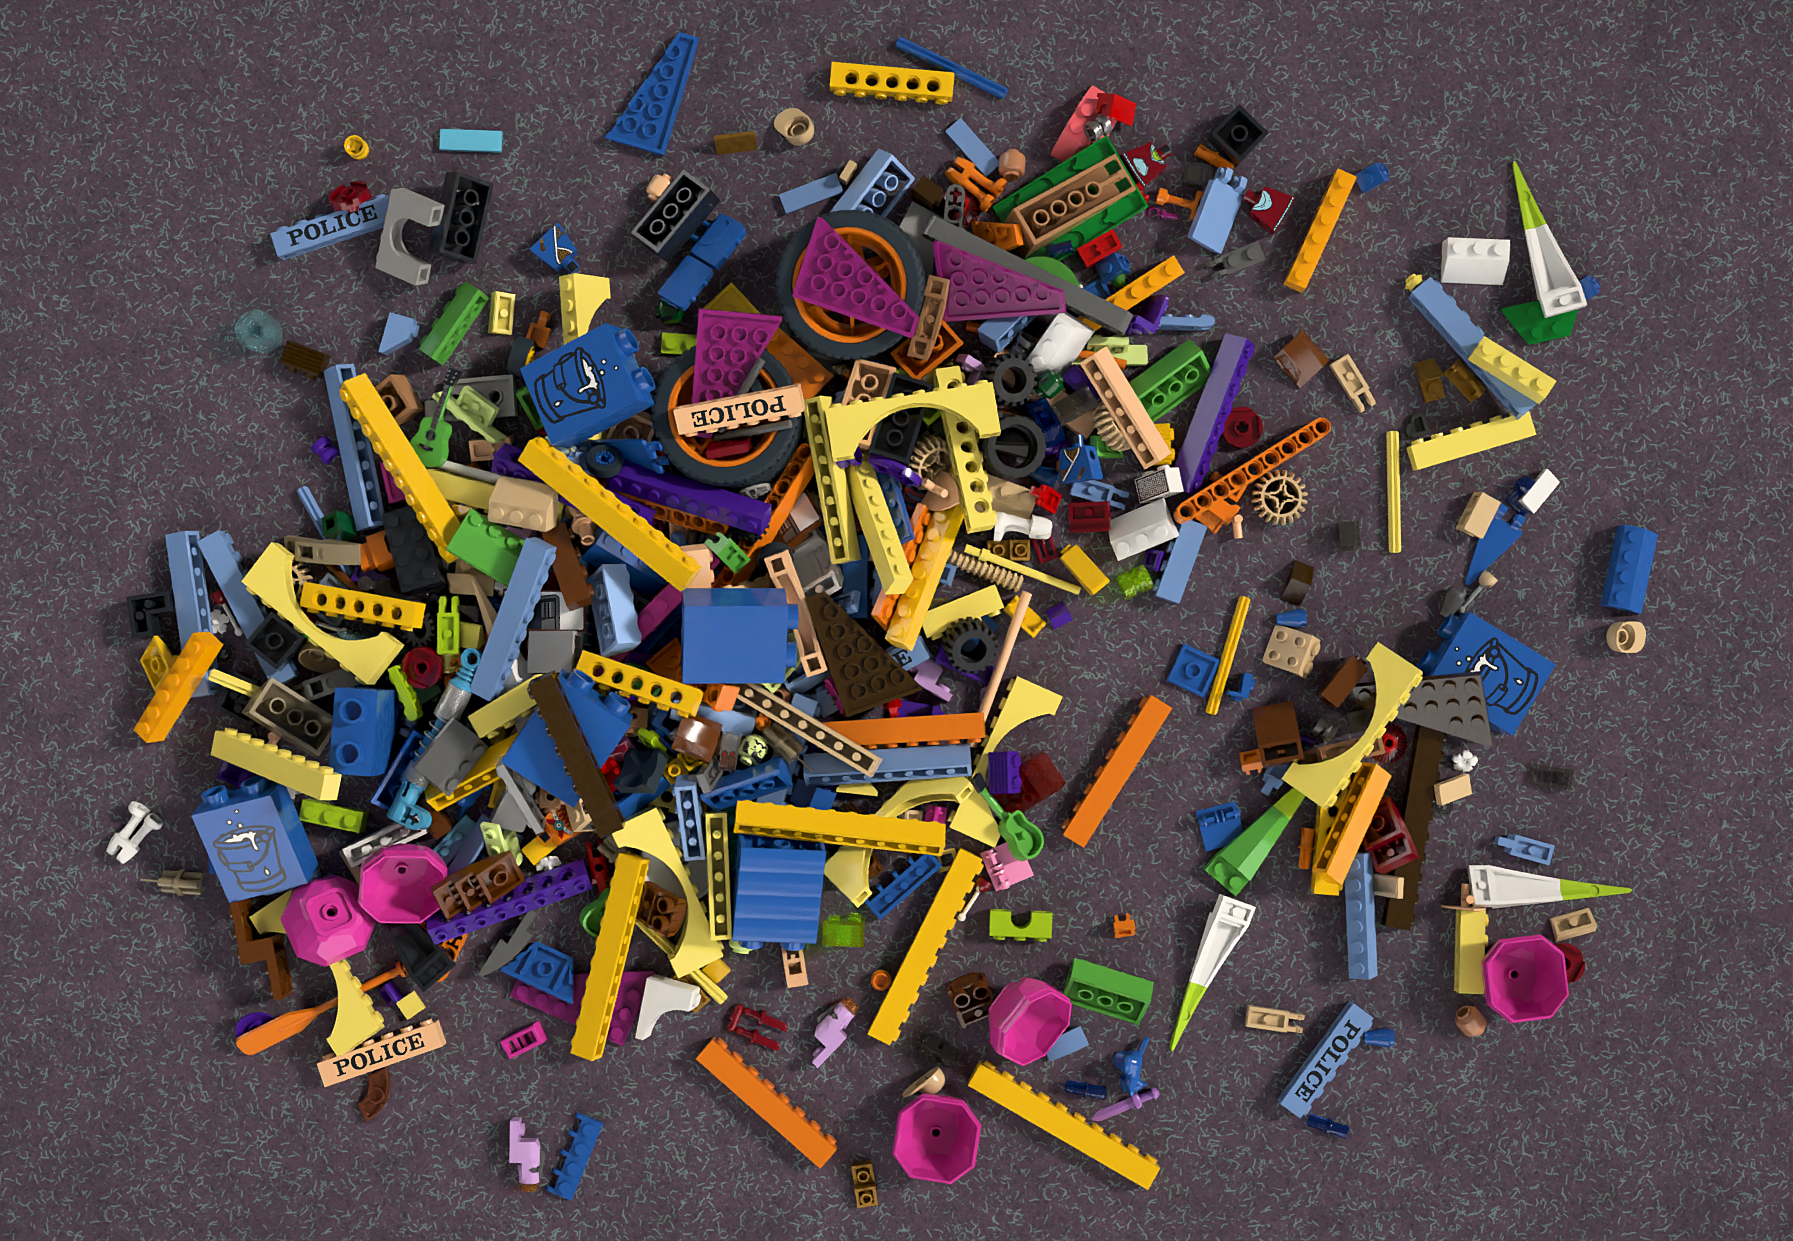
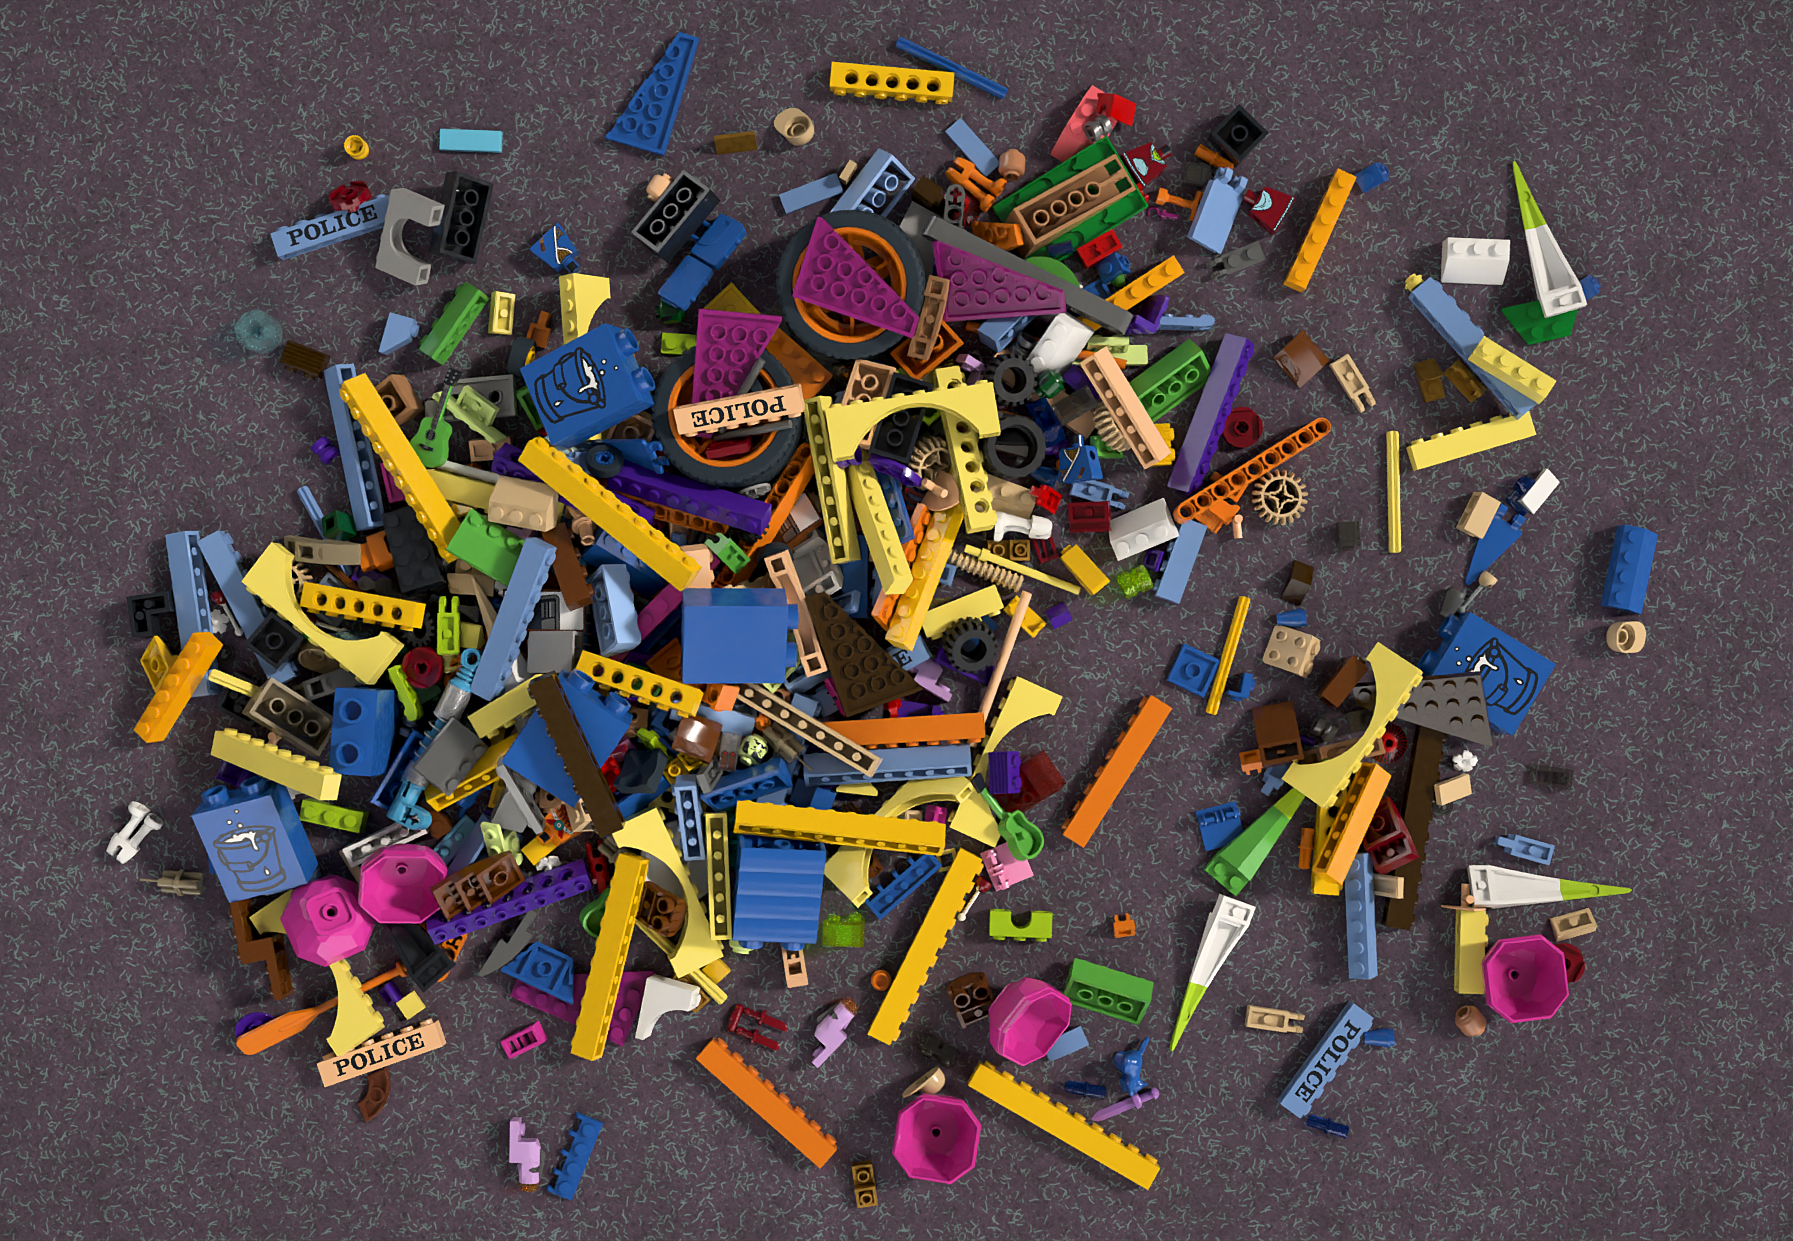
(1159, 484): brick -> none
(1417, 426): pearl dark grey tile -> none

